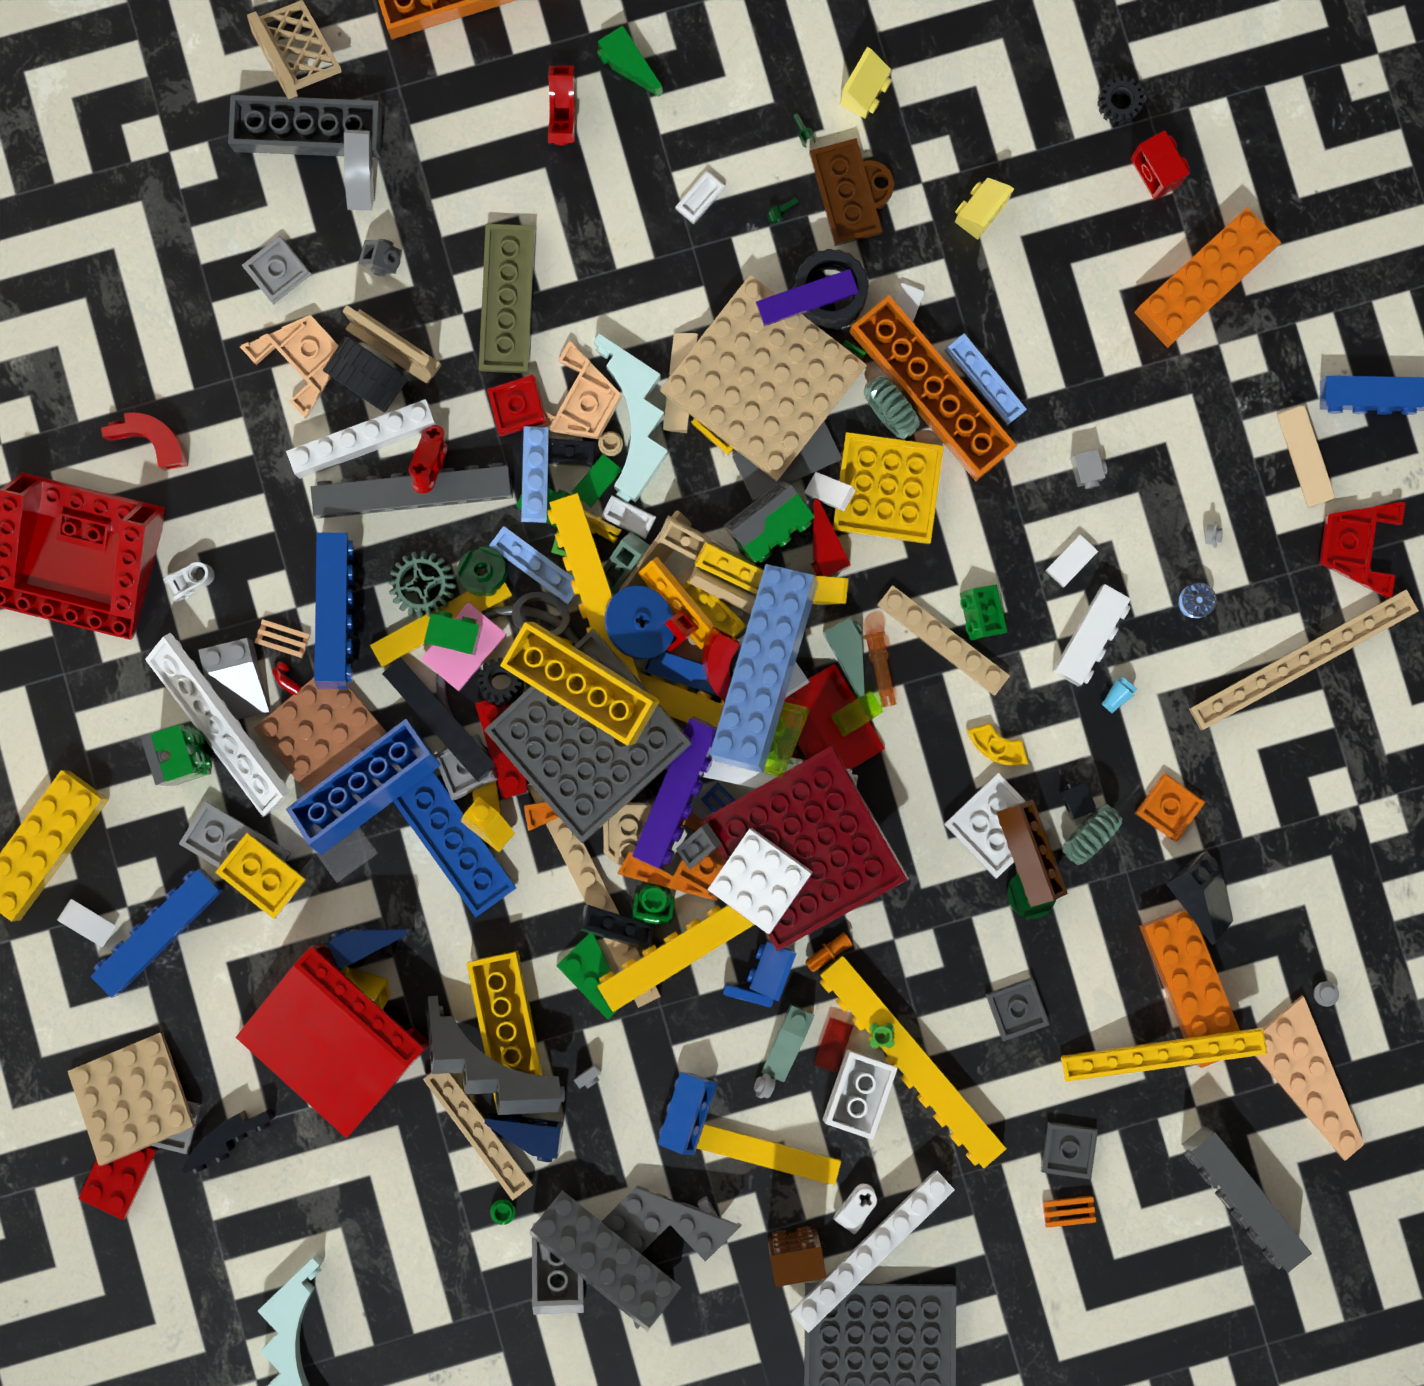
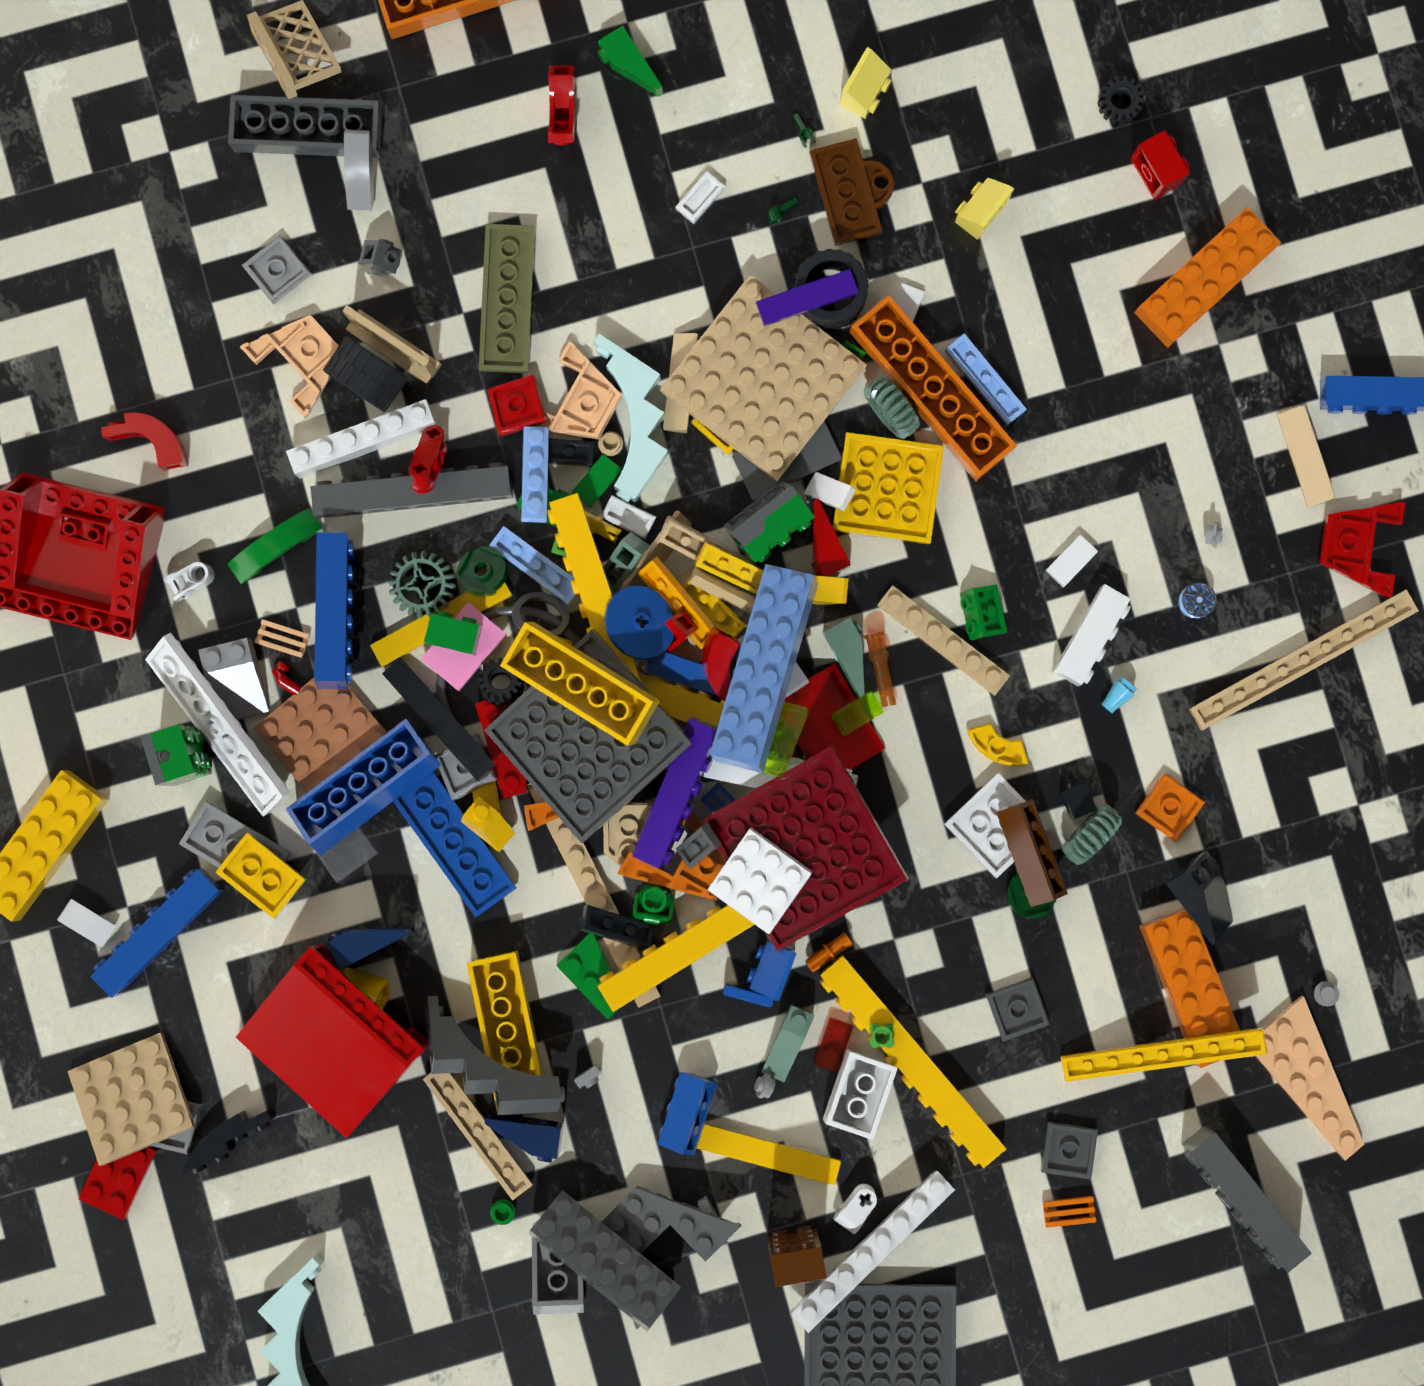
(274, 544): none -> green slope
(1088, 468): light grey brick -> none

